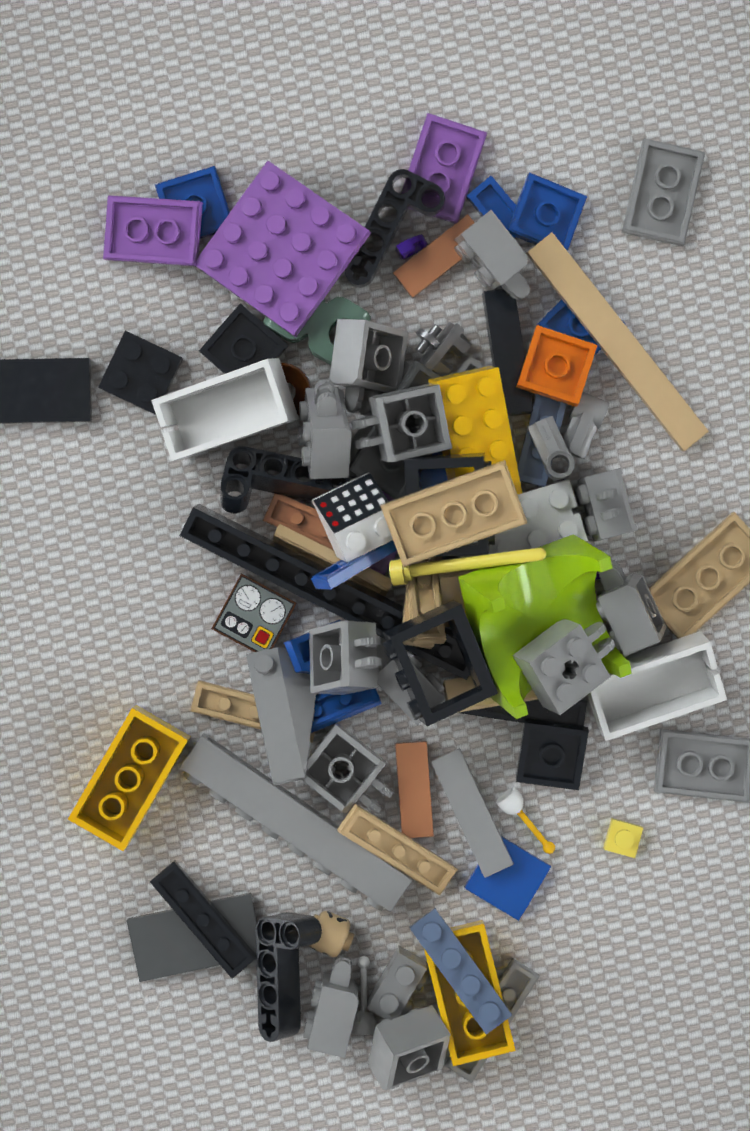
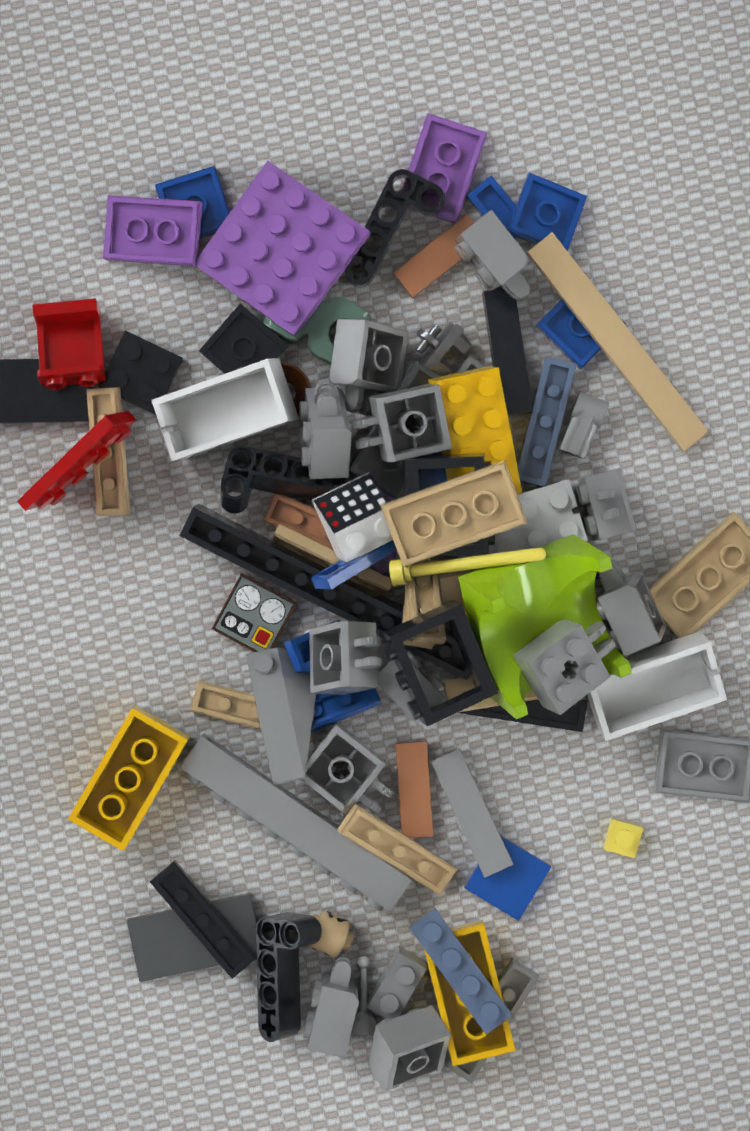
(69, 343): none -> red panel
(73, 465): none -> red plate
(111, 472): none -> tan tile
(411, 246): dark purple tile -> none
(512, 803): hinge -> none
(550, 446): light grey piece -> none
(552, 754): black plate -> none
(556, 366): orange plate -> none
(663, 192): light grey tile -> none

